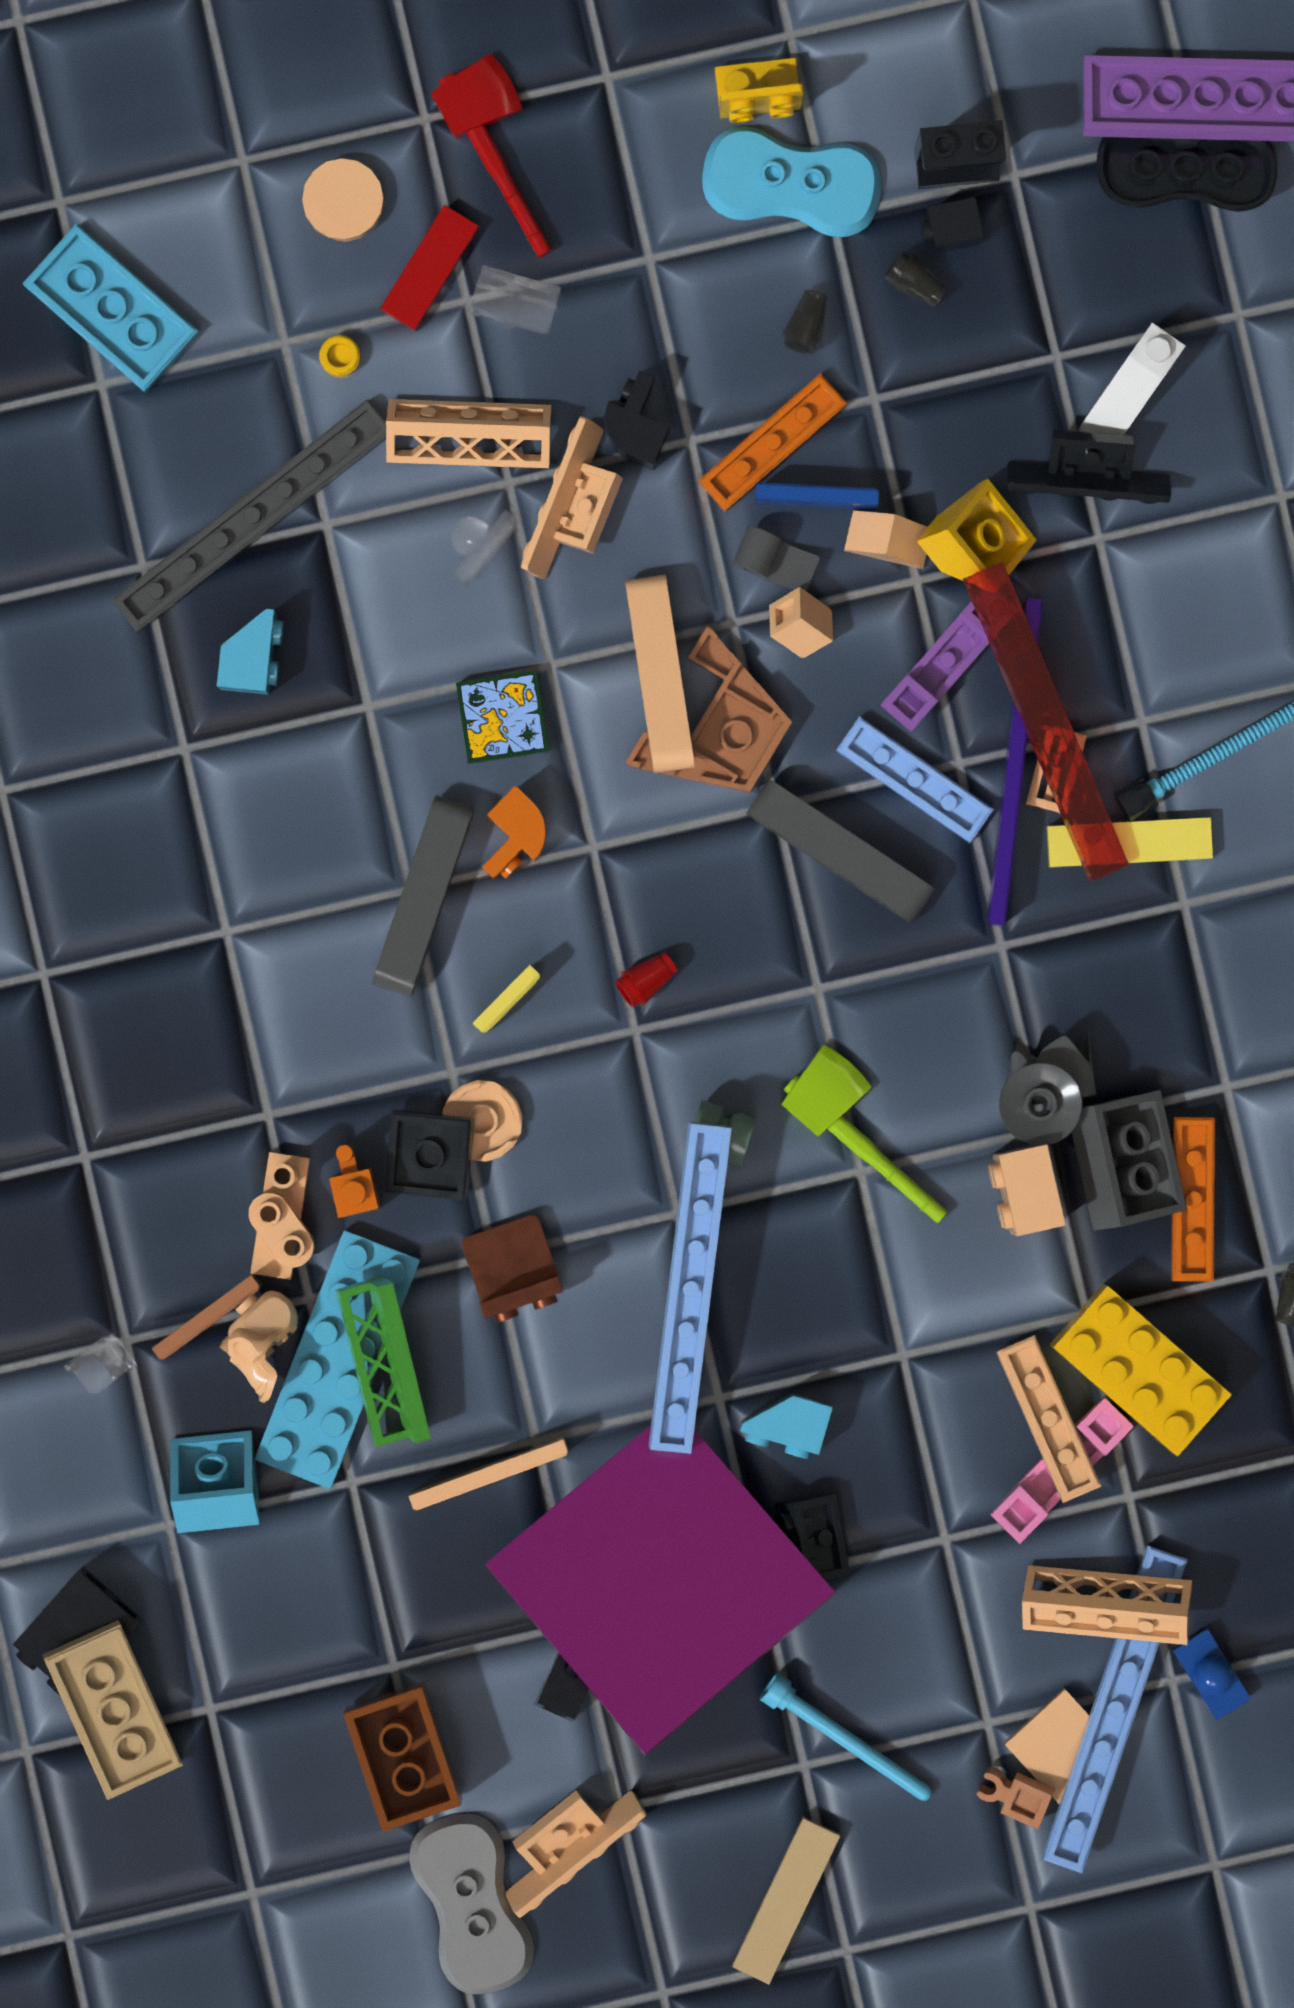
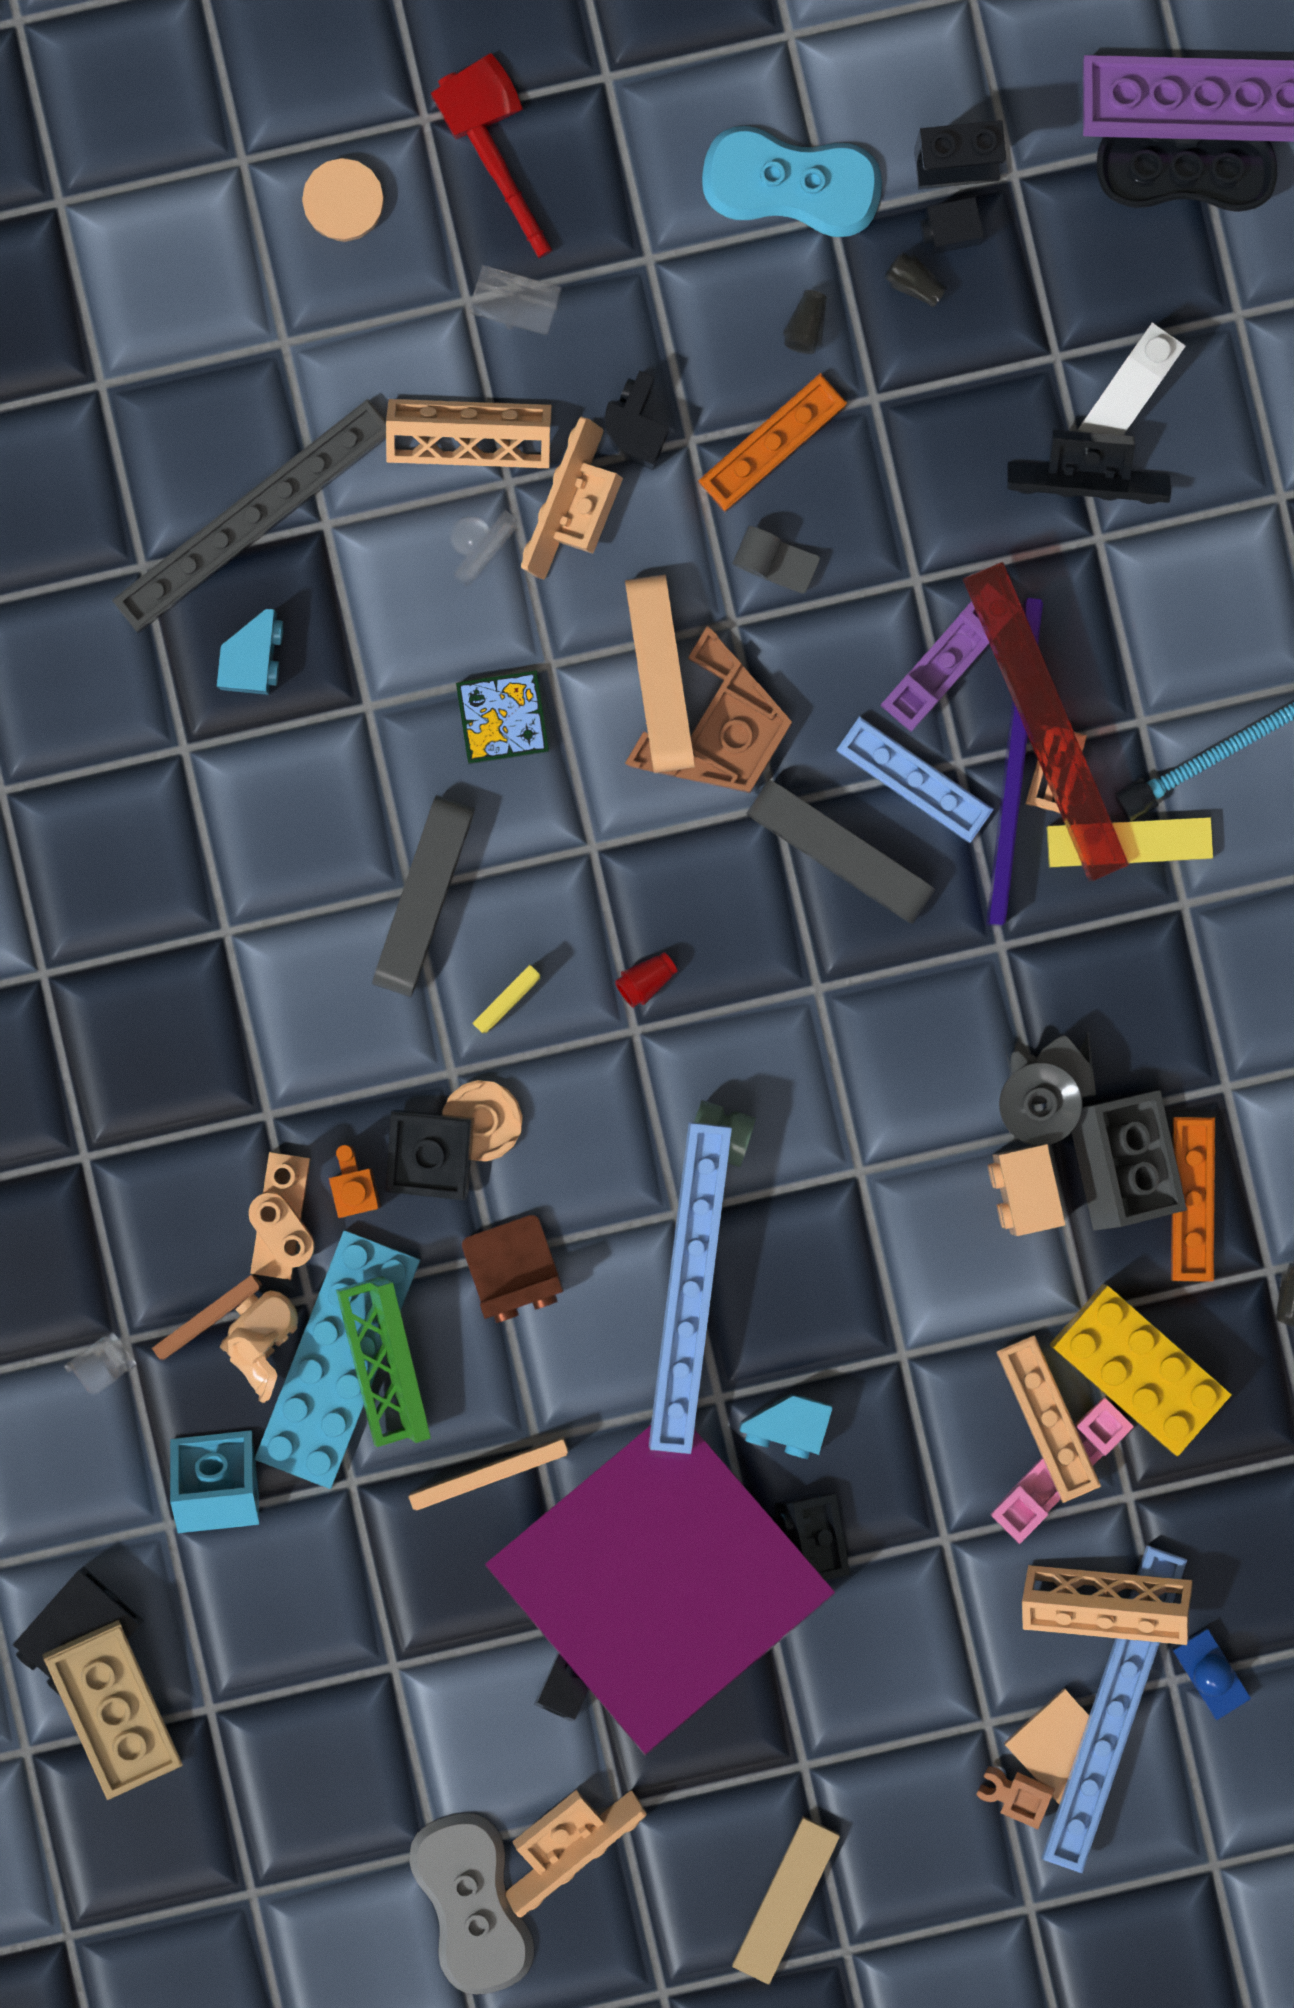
(110, 308): medium azure tile -> none
(340, 356): yellow tile -> none
(403, 1756): dark orange brick -> none
(429, 268): red tile -> none
(526, 832): orange brick -> none
(758, 89): yellow bracket -> none
(781, 1695): medium azure piece -> none
(801, 622): light nougat panel -> none
(816, 496): blue tile -> none
(822, 1097): lime piece -> none
(886, 538): light nougat slope -> none
(976, 534): yellow slope -> none

